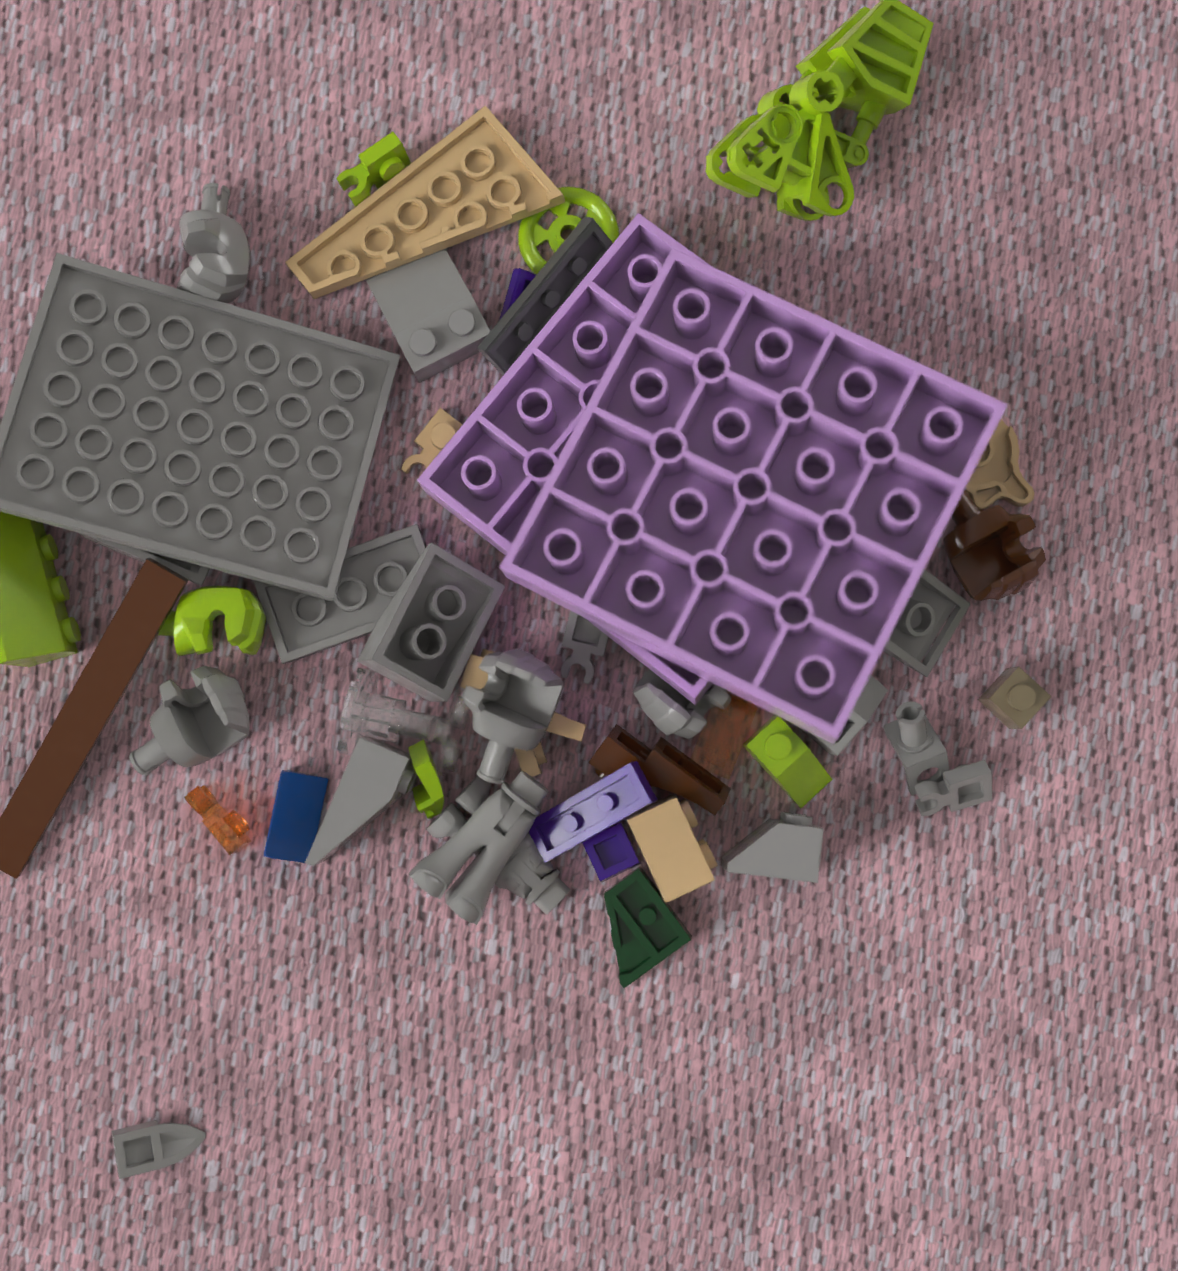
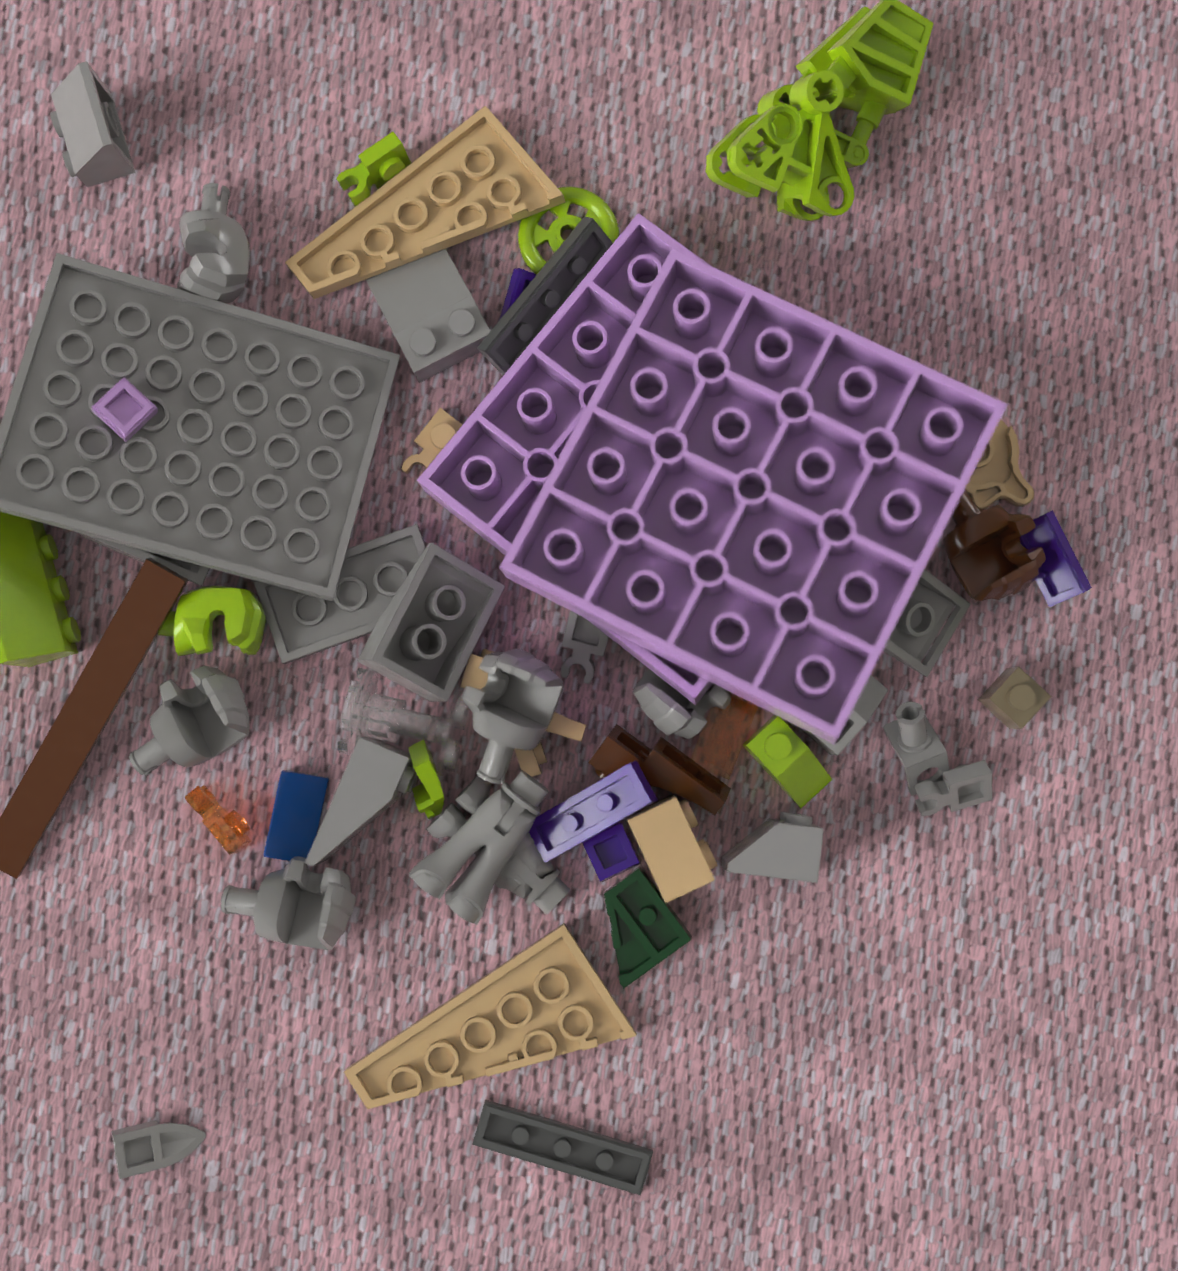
(90, 128): none -> light grey slope
(124, 409): none -> lavender tile
(296, 905): none -> light grey piece
(511, 1018): none -> tan wing
(563, 1147): none -> dark grey tile
(1061, 573): none -> dark purple plate

